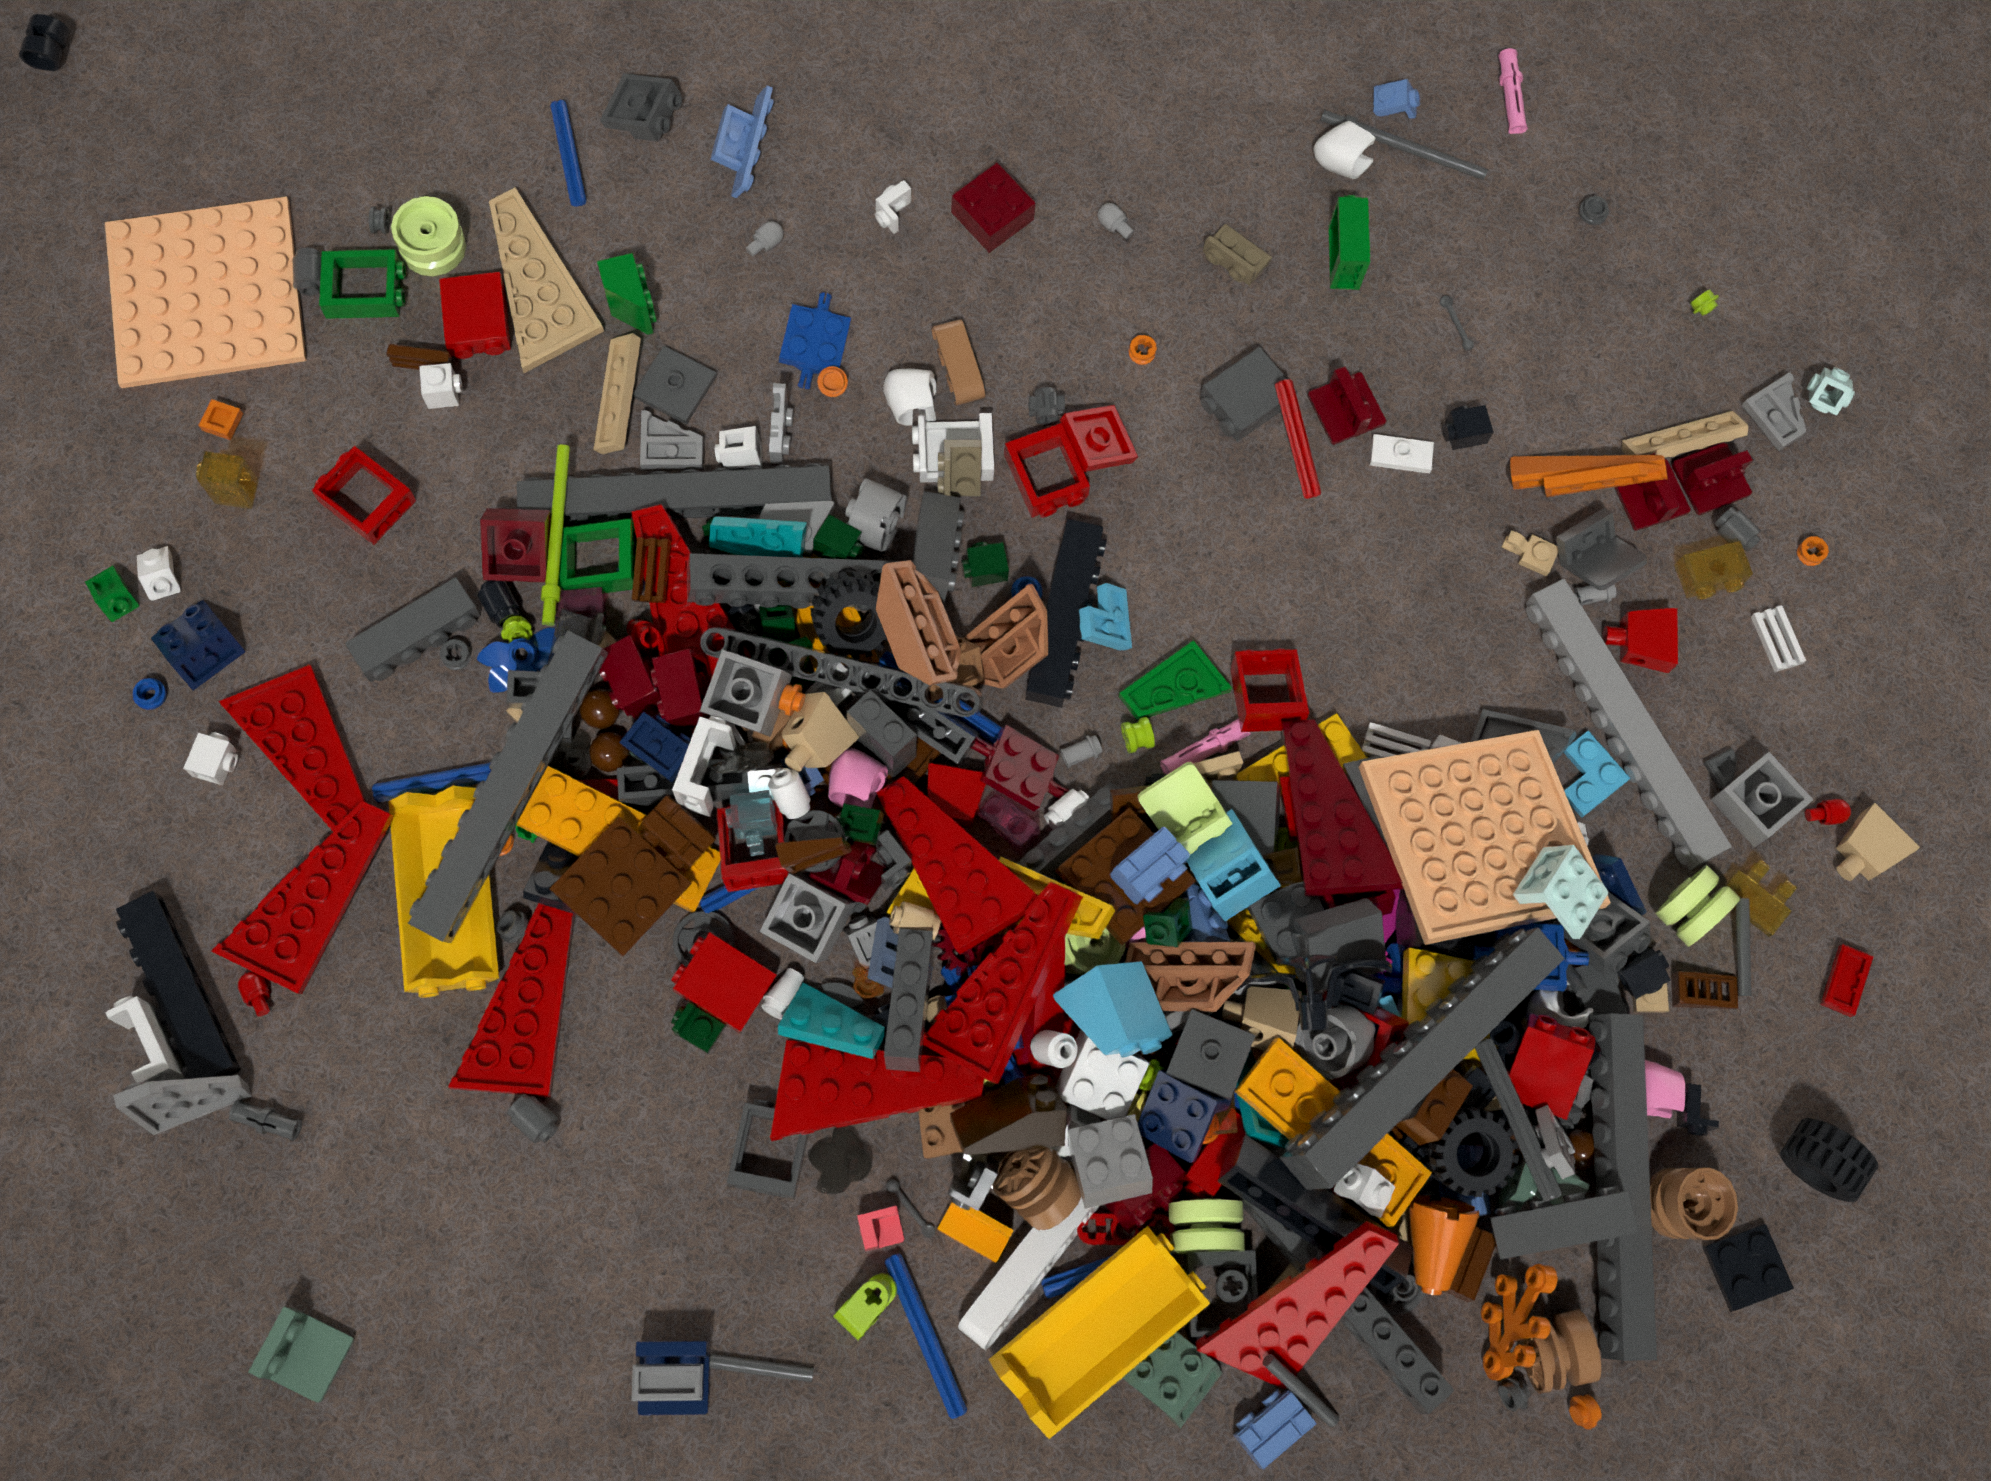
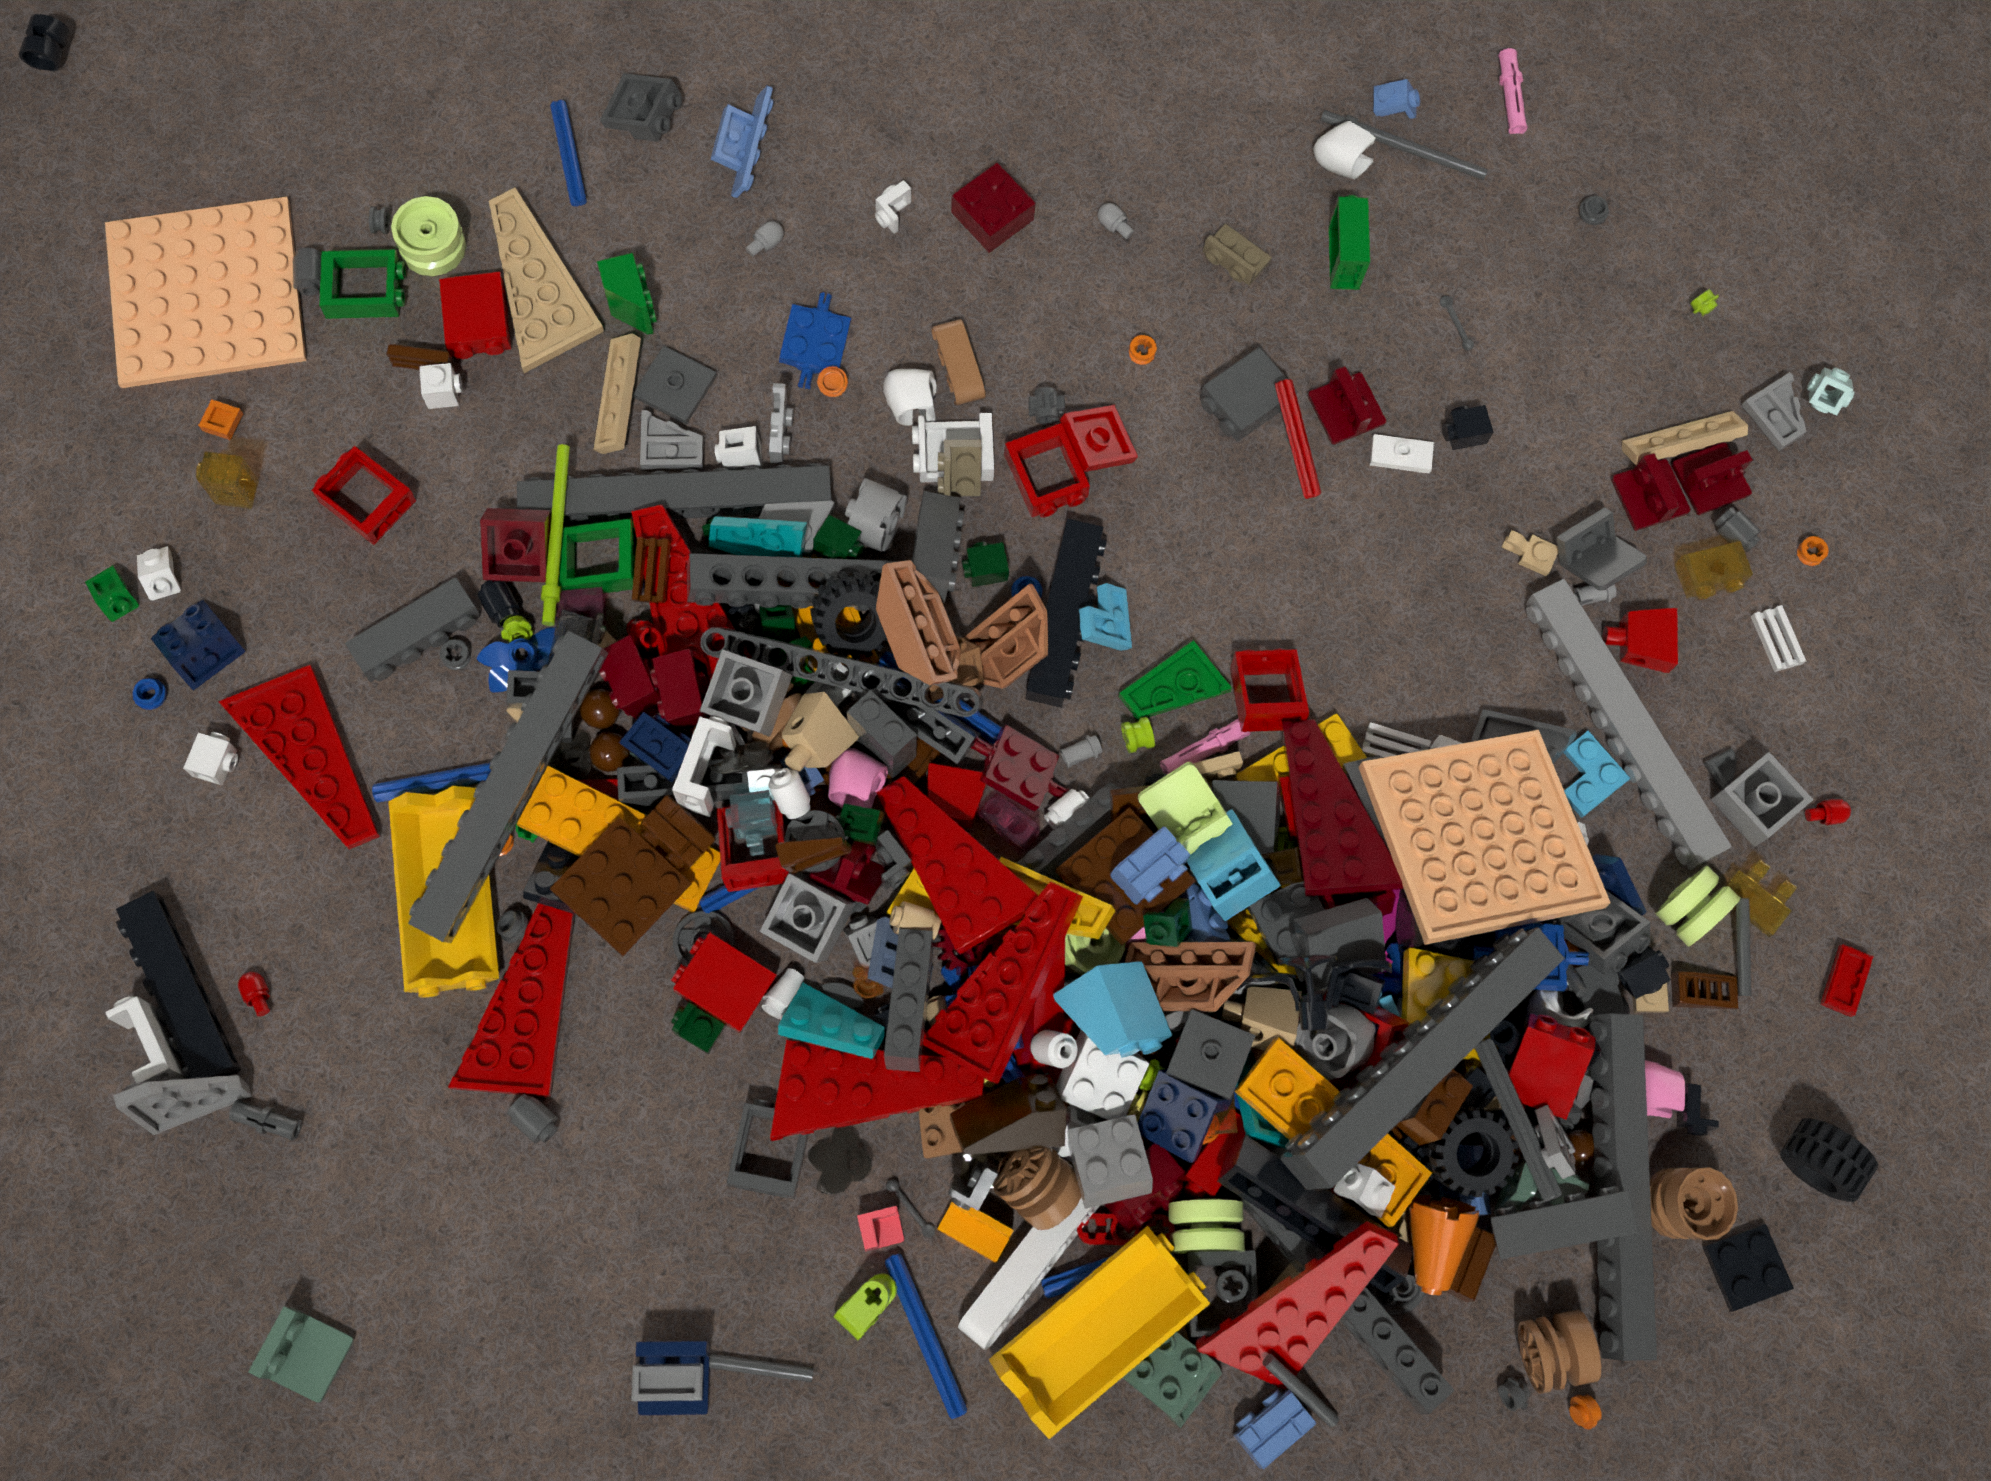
(301, 913): red wing -> none
(792, 699): orange plate -> none
(1498, 1360): orange plant -> none
(1566, 886): light aqua bracket -> none
(1584, 473): orange wedge -> none
(1873, 845): tan torso -> none

